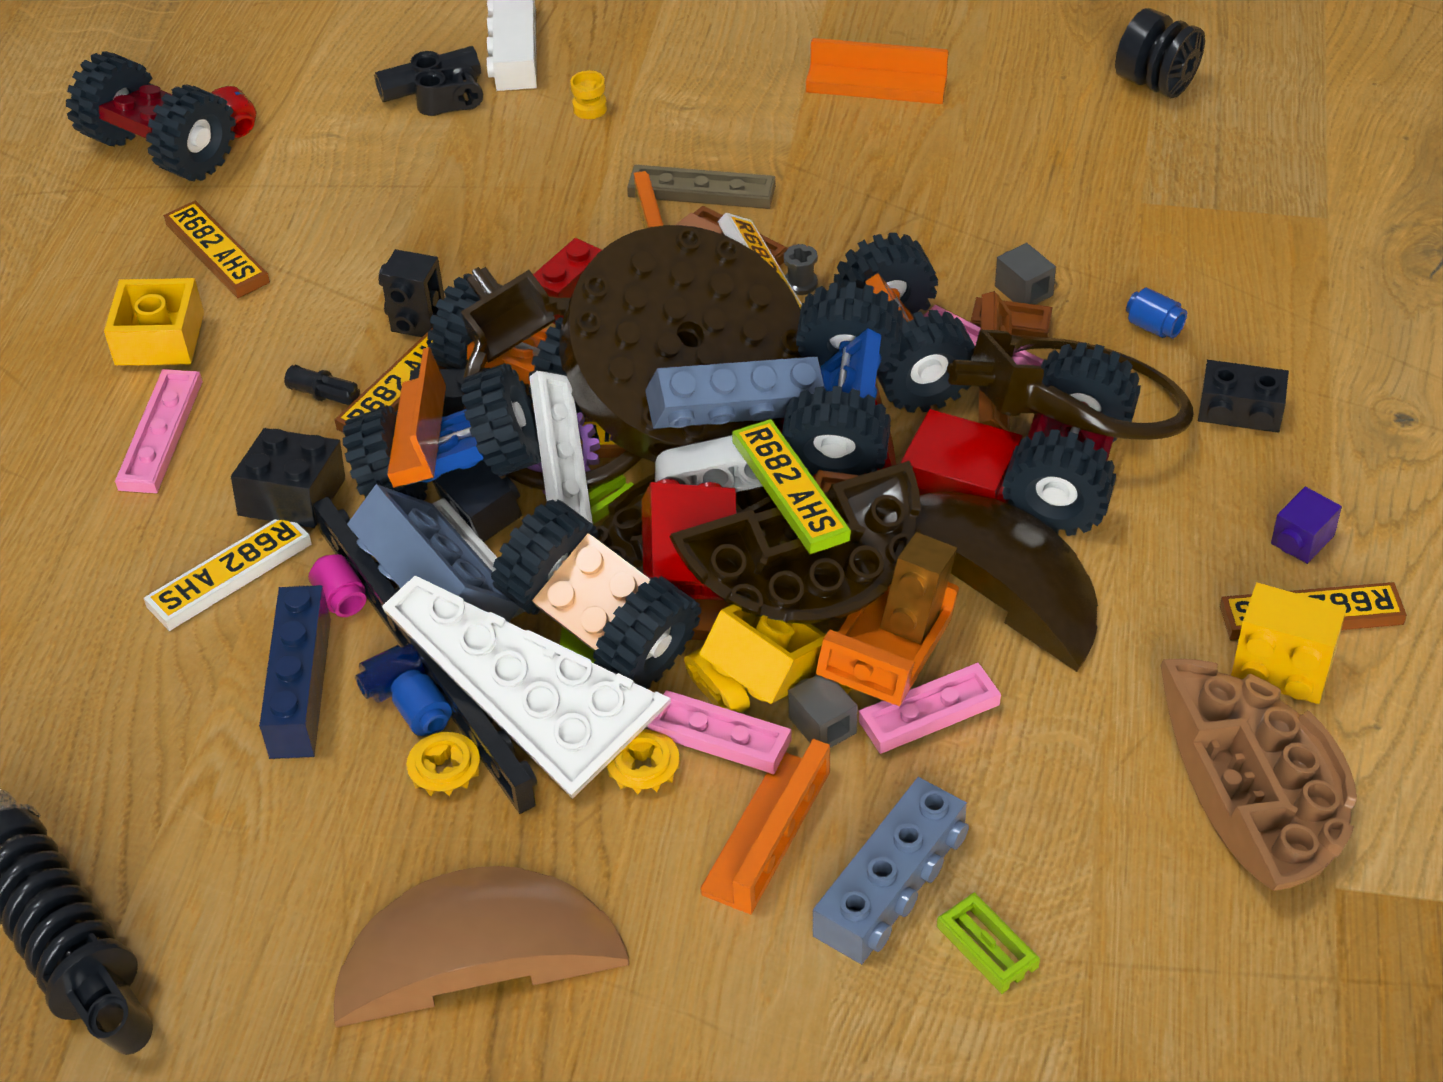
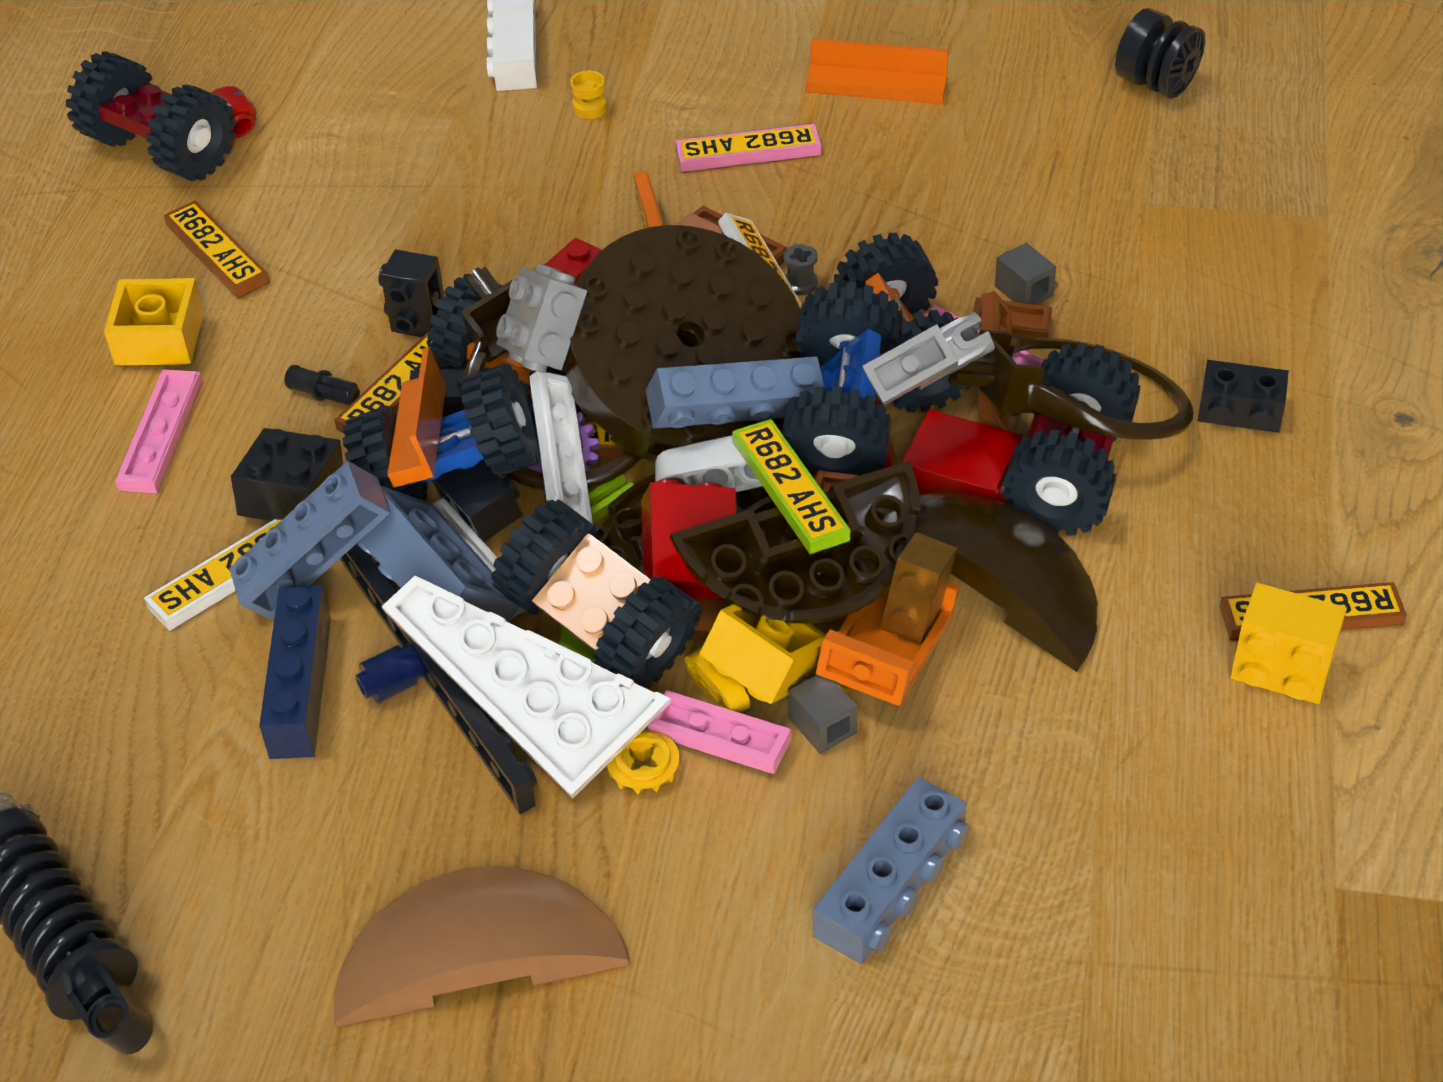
(310, 538): none -> sand blue brick
(340, 584): dark pink brick -> none
(399, 80): black piece -> none
(420, 703): blue brick -> none
(434, 751): yellow gear -> none
(443, 90): black piece -> none
(540, 317): none -> light grey brick
(708, 186): dark tan tile -> none
(748, 147): none -> tile
(767, 829): orange panel -> none
(927, 357): none -> light grey plate
(930, 708): bright pink plate -> none
(994, 974): lime tile -> none
(1156, 313): blue brick -> none
(1260, 772): medium nougat brick -> none
(1306, 524): dark purple brick -> none

